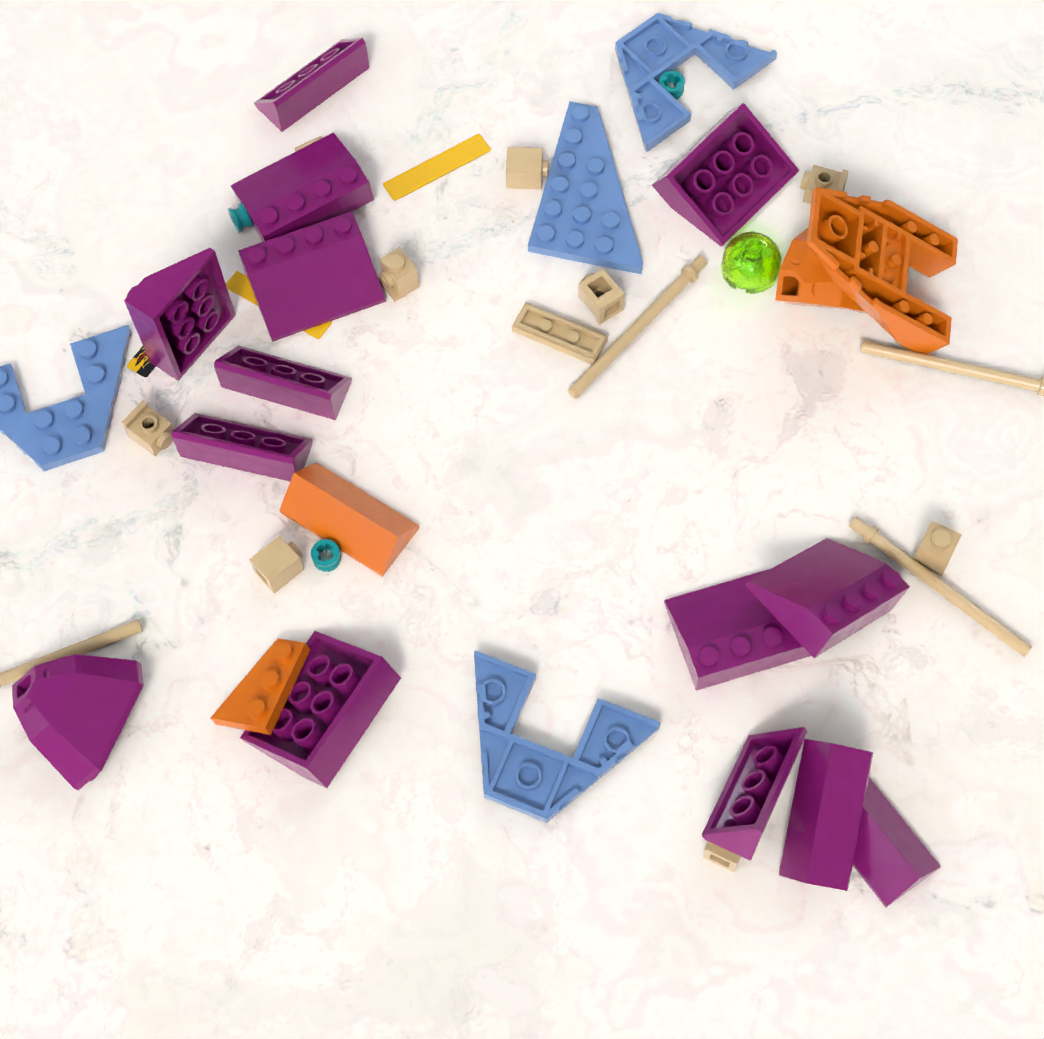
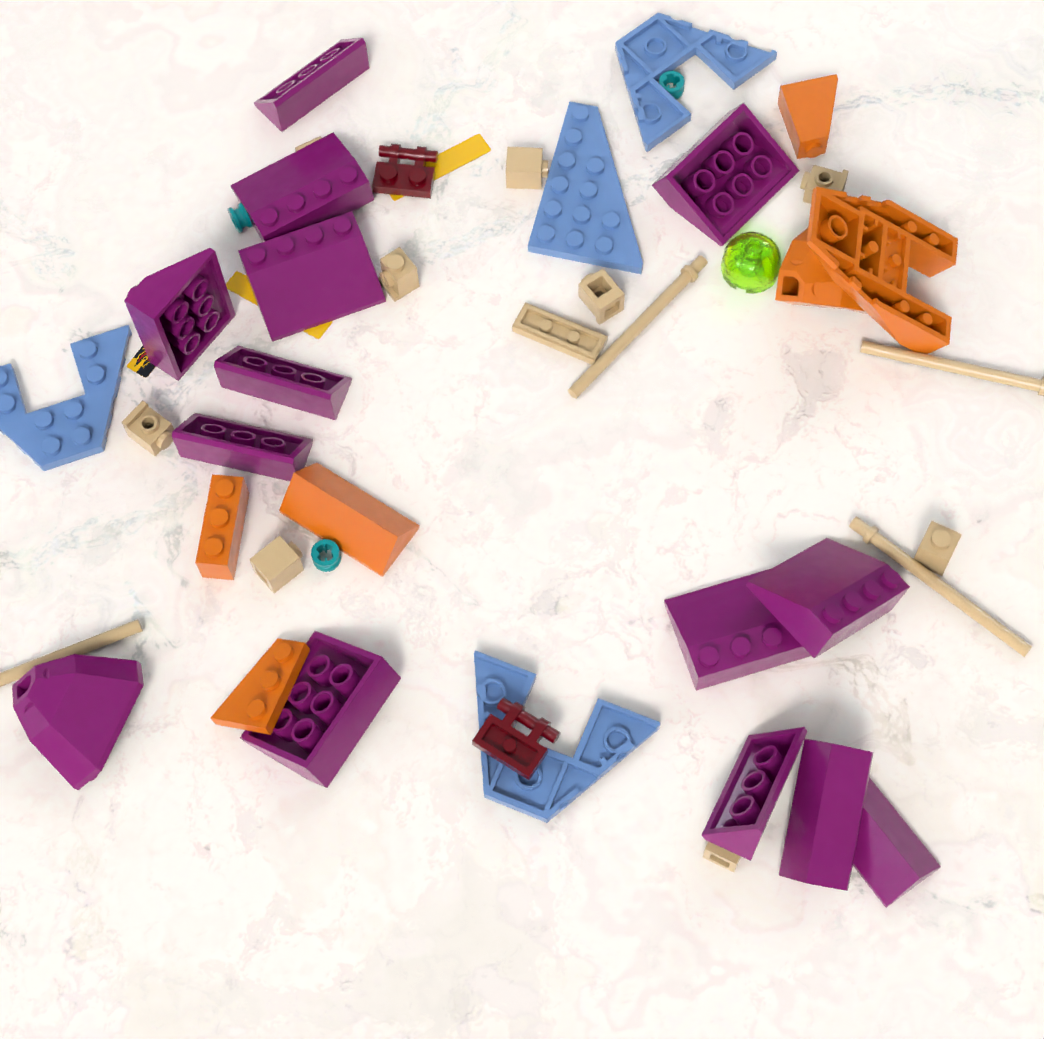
(222, 527): none -> orange brick
(402, 178): none -> dark red plate
(511, 746): none -> dark red plate
(808, 113): none -> orange slope

